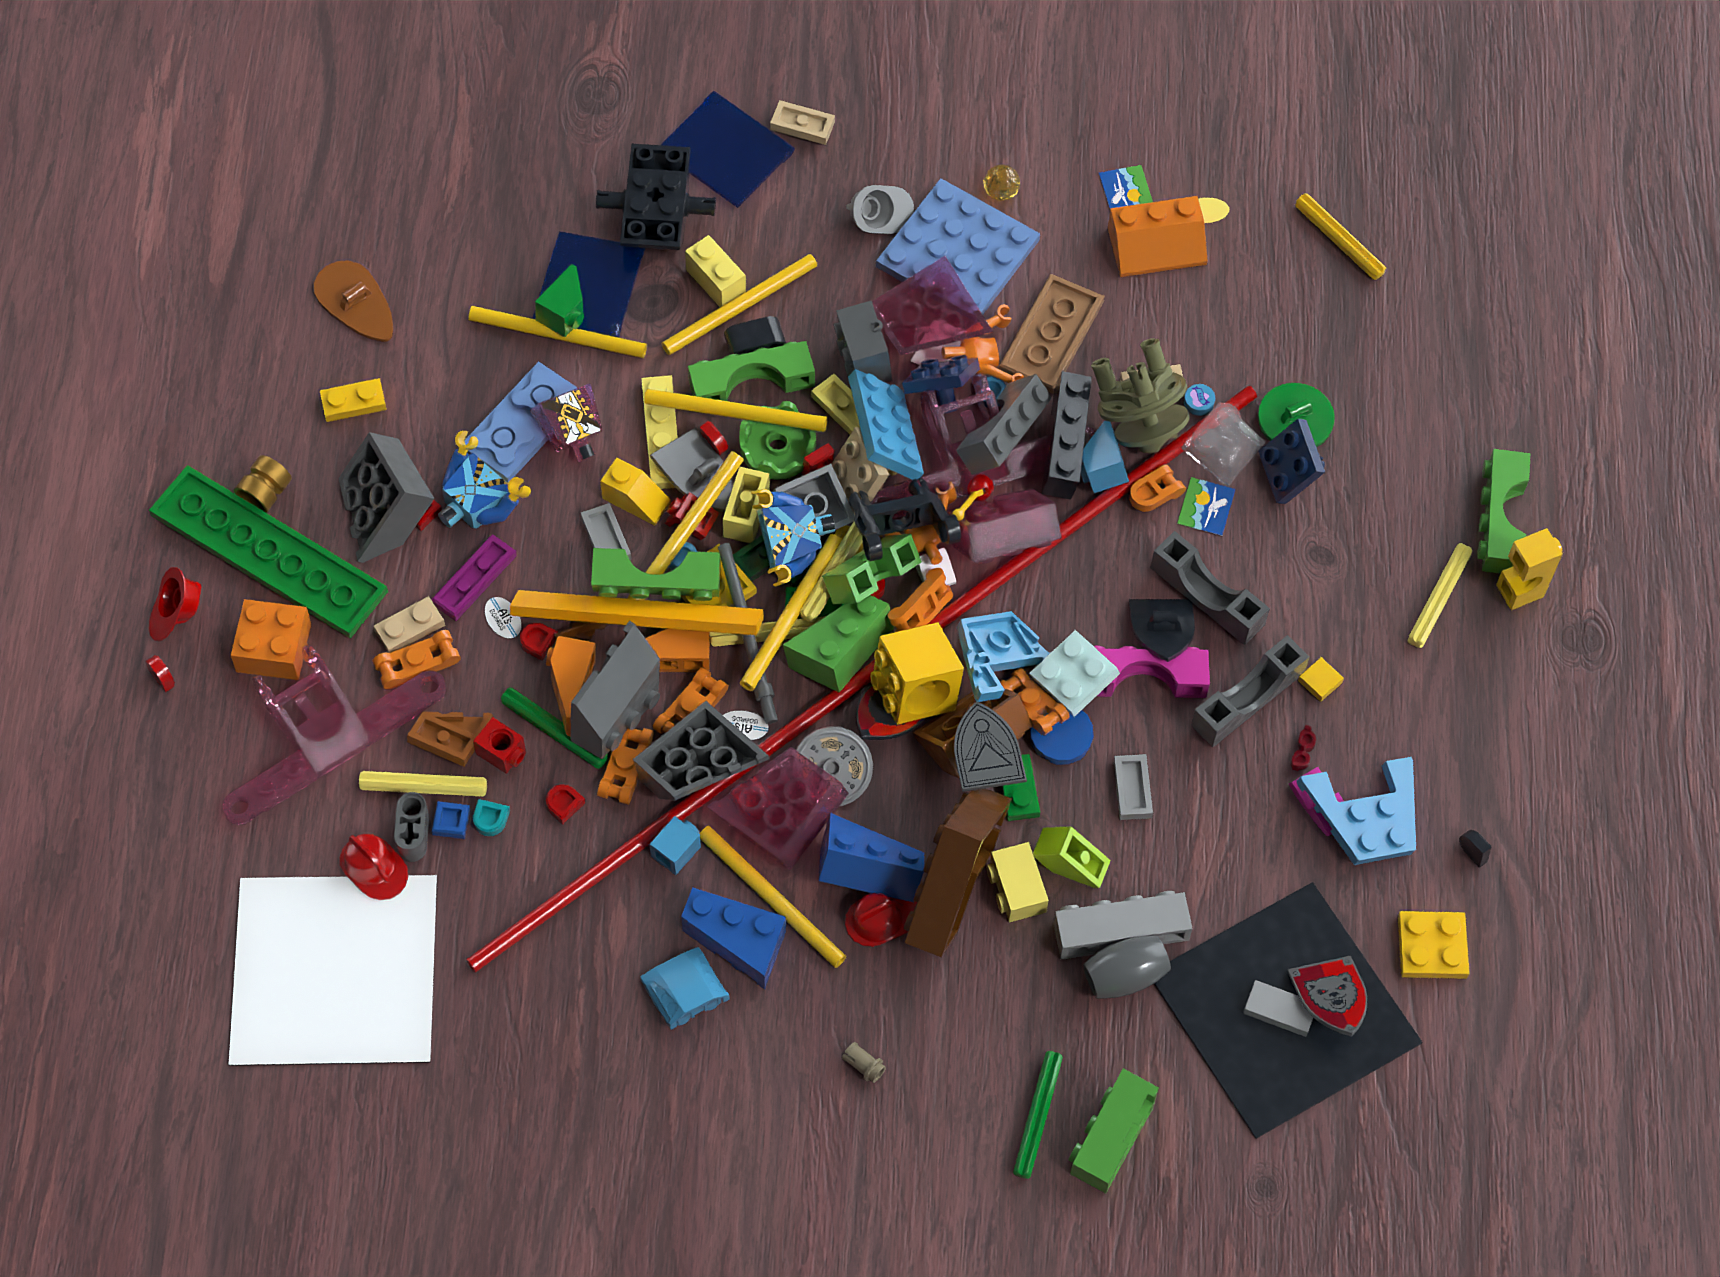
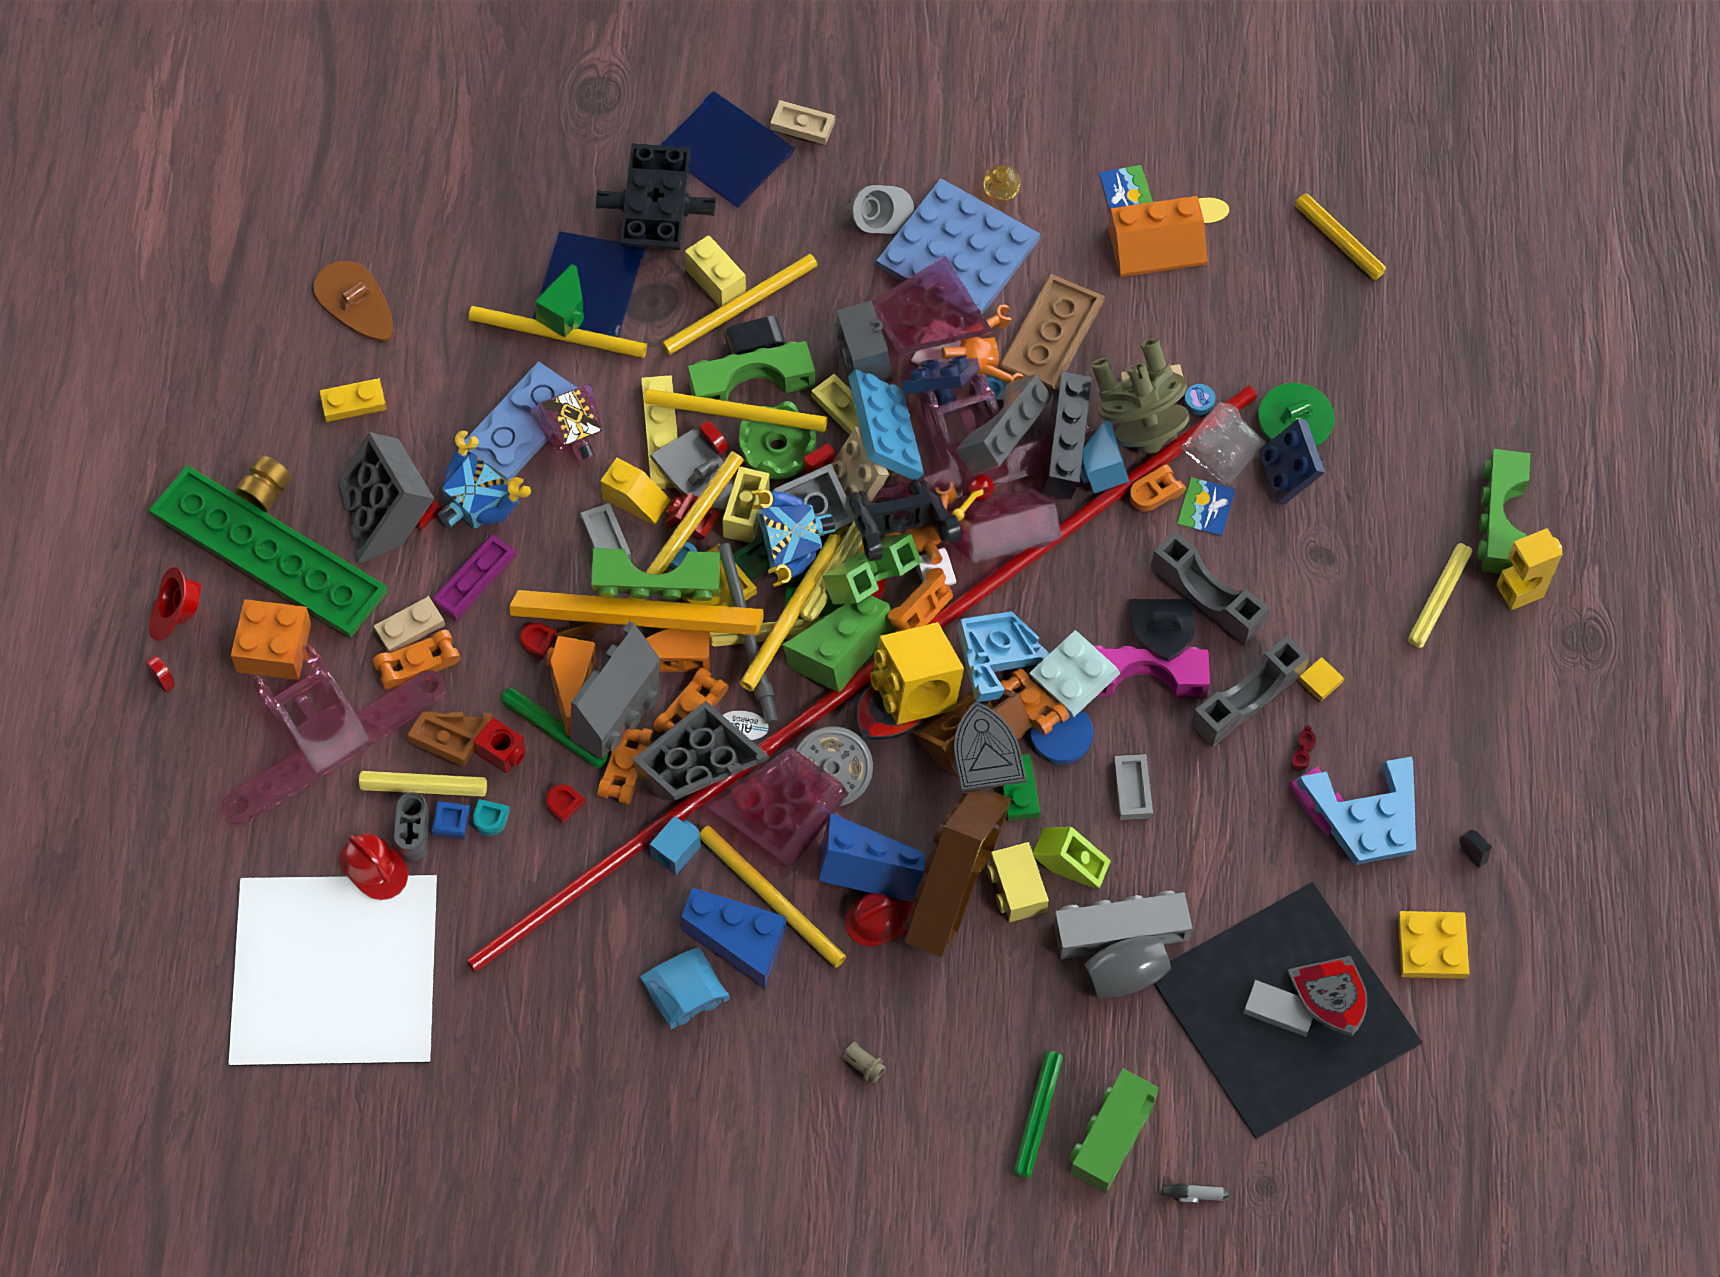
(499, 618): white sticker -> none
(1194, 1193): none -> piece

